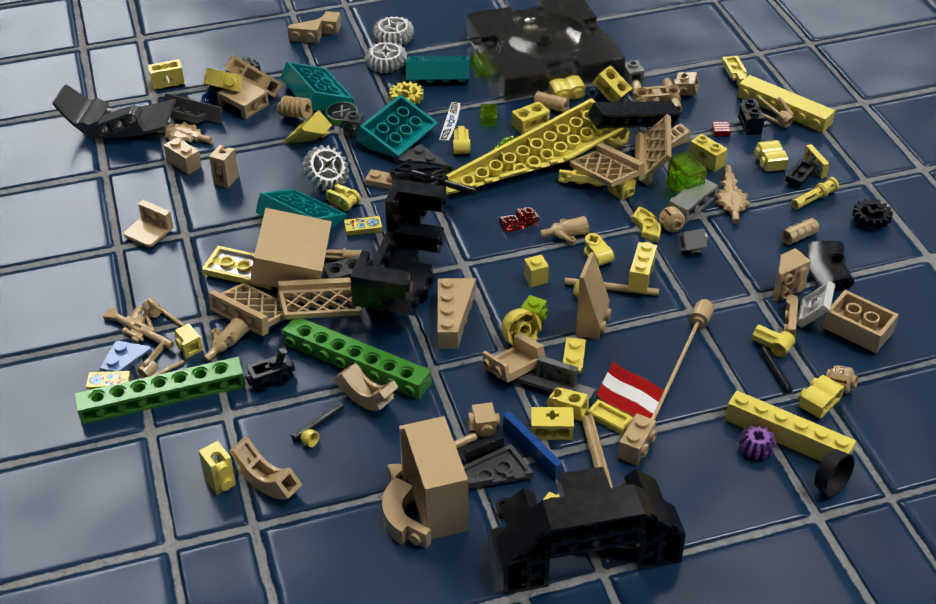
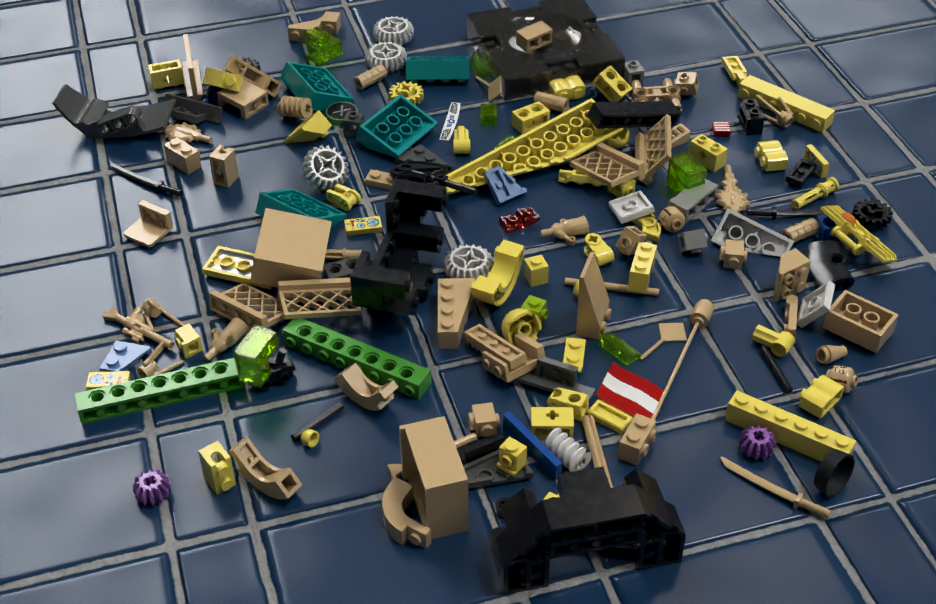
(151, 487): none -> medium lavender gear
(159, 186): none -> black sword
(191, 74): none -> tan fence
(253, 355): none -> clear neon green brick
(322, 46): none -> clear neon green brick
(370, 77): none -> tan axle
(468, 262): none -> white gear
(486, 340): none -> tan gear
(494, 88): none -> tan piece
(502, 185): none -> medium blue wing
(503, 276): none -> light yellow brick
(512, 456): none -> light yellow brick
(534, 36): none -> tan brick
(567, 451): none -> white piece
(618, 348): none -> clear neon green slope
(629, 240): none -> tan brick
(631, 207): none -> white tile
(669, 333): none -> tan piece
(733, 254): none -> tan brick
(755, 236): none -> white wedge
(773, 212): none -> black sword
(798, 500): none -> tan sword
(825, 227): none -> blue brick
(828, 353): none -> tan cone
(848, 227): none -> light yellow piece

